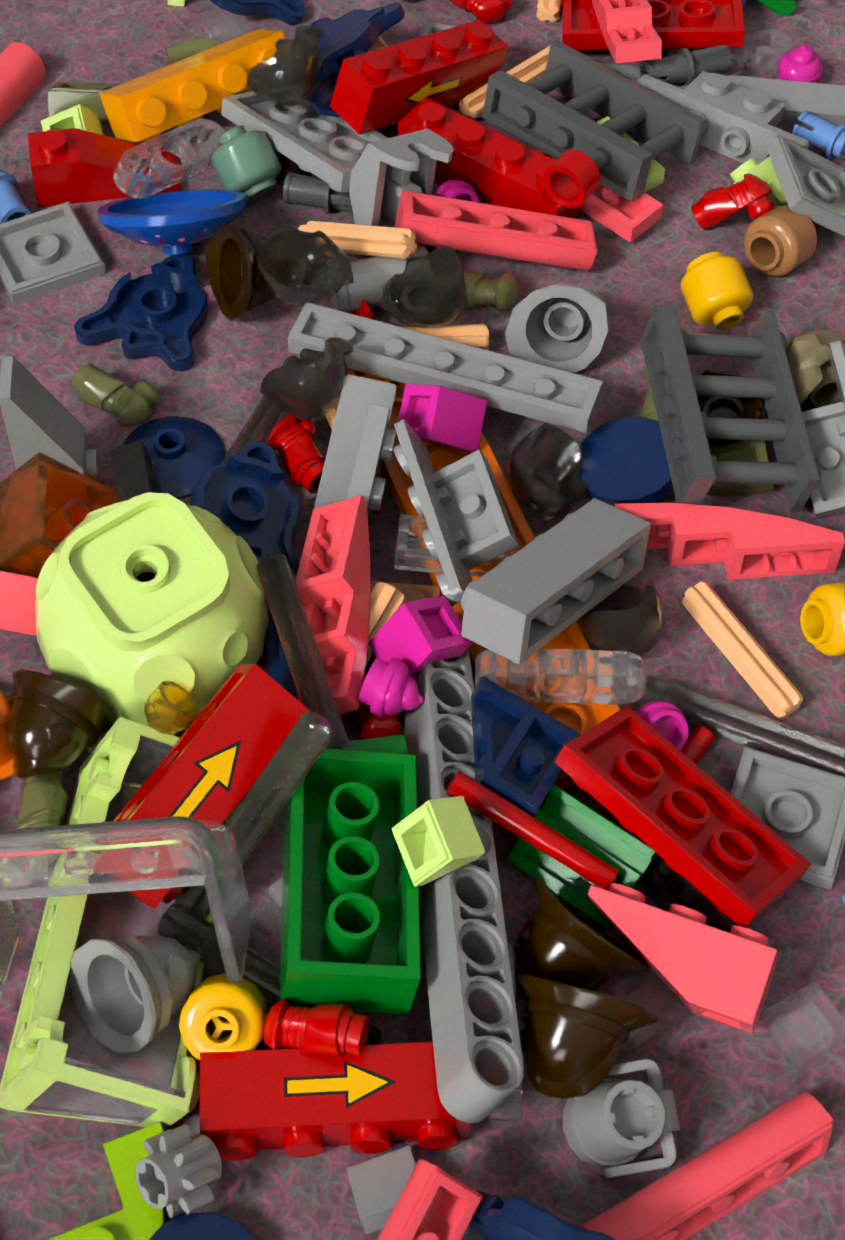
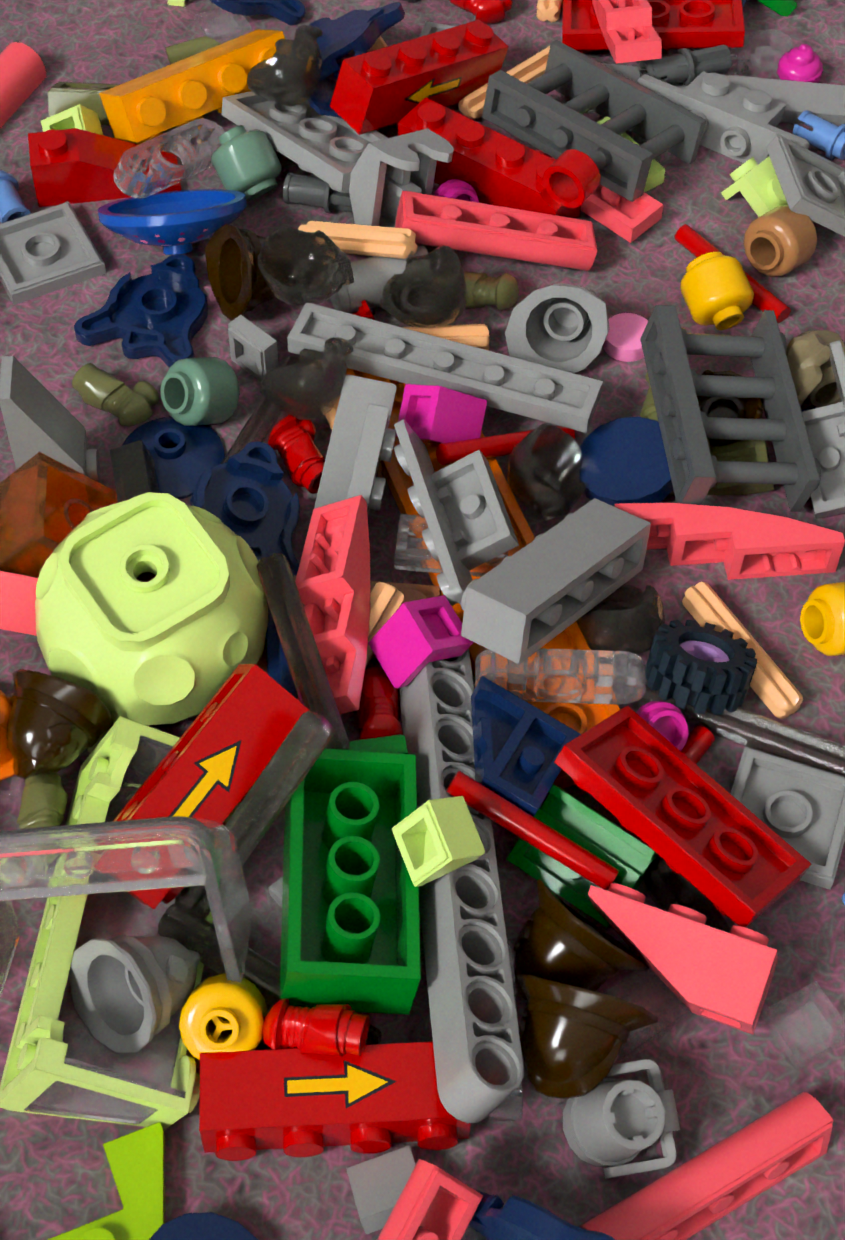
(170, 708): clear yellow hinge -> none
(178, 1171): light grey gear -> none
(200, 391): none -> sand green head
(252, 348): none -> light grey tile
(389, 688): dark pink plate -> none
(490, 446): none -> red bar
(624, 337): none -> bright pink tile
(700, 667): none -> black bush
(727, 201): red arm -> none
(762, 299): none -> red bar

